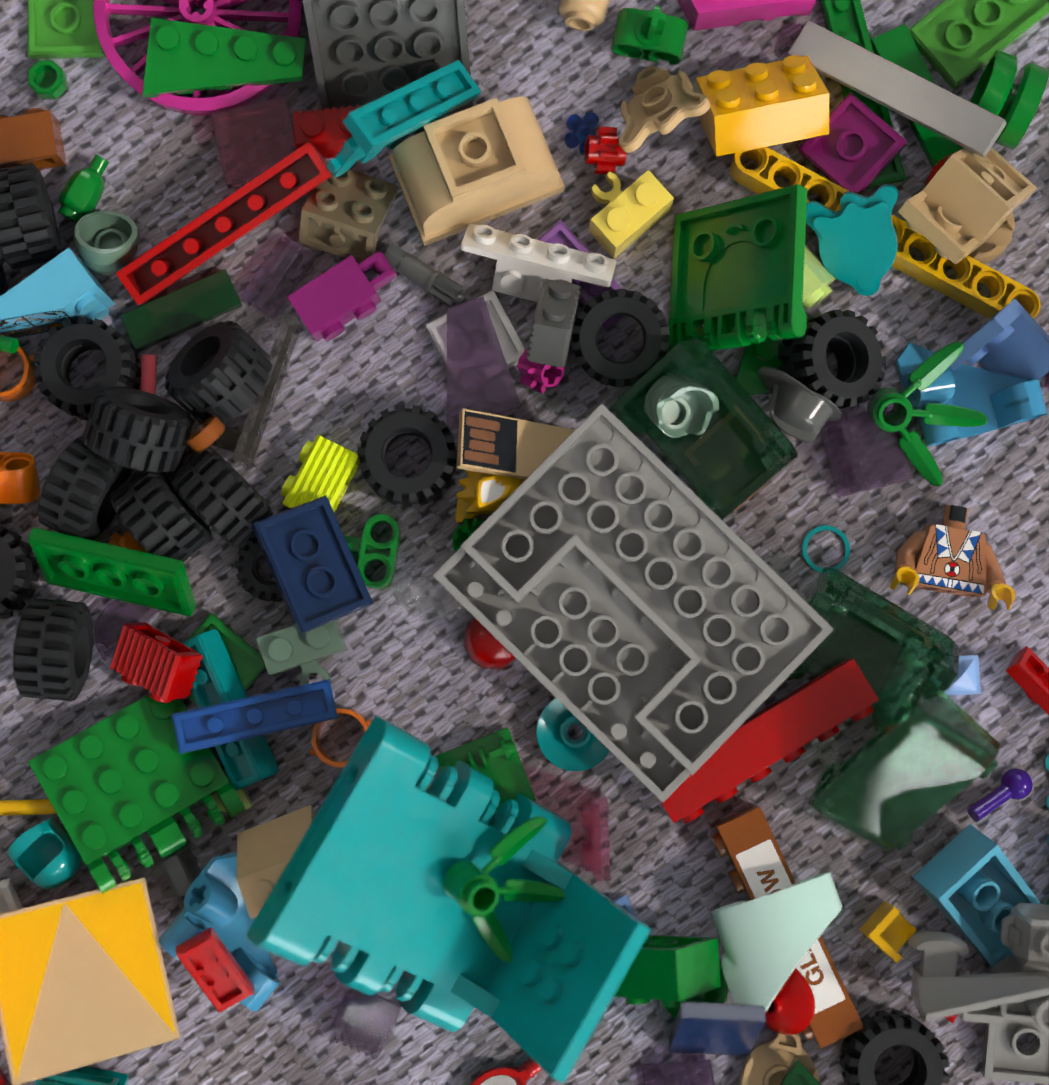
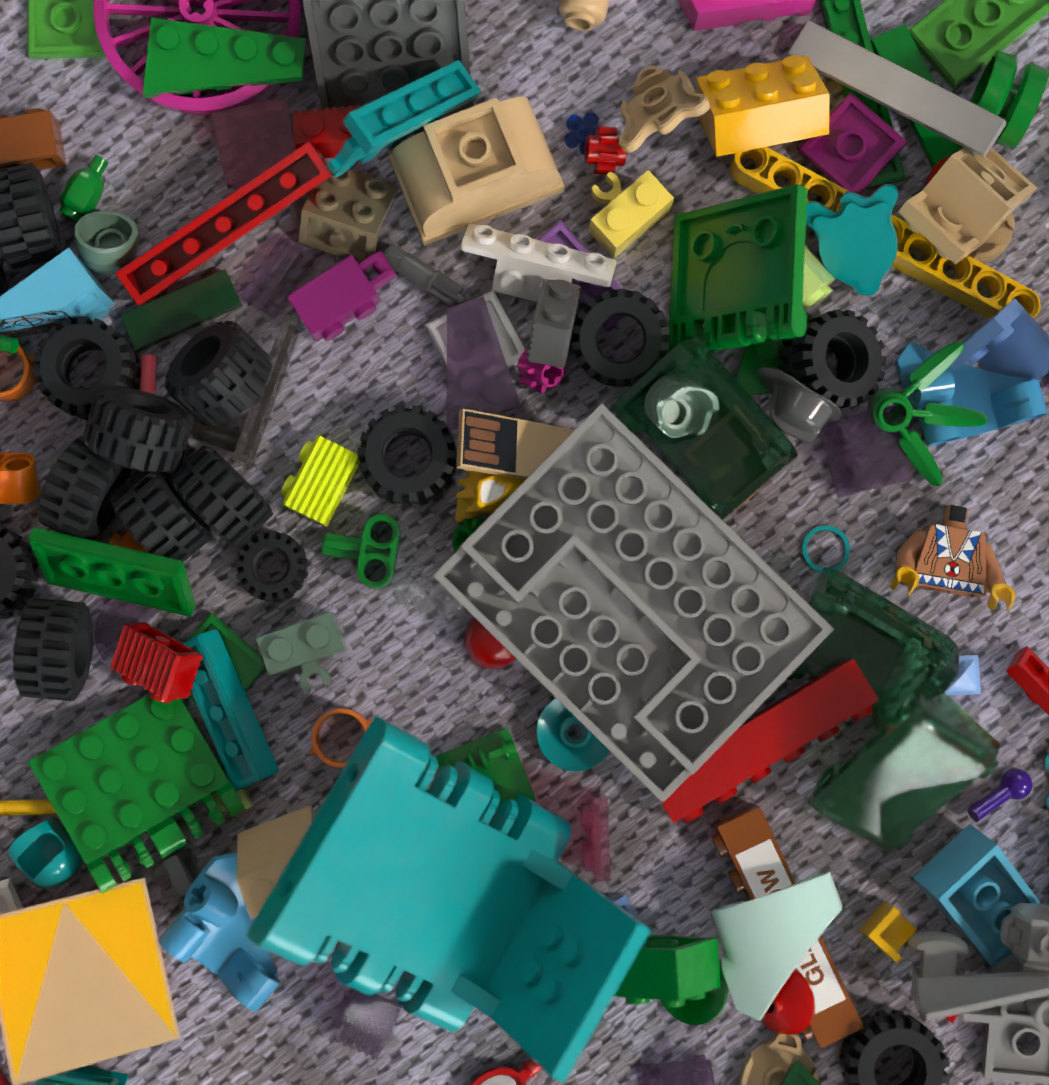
(47, 79): green tile -> none
(205, 434): dark orange tile -> none
(214, 970): red plate -> none
(254, 716): blue tile -> none
(312, 564): dark blue tile -> none
(479, 892): green plant -> none
(649, 35): green beam -> none
(716, 1028): dark blue tile -> none

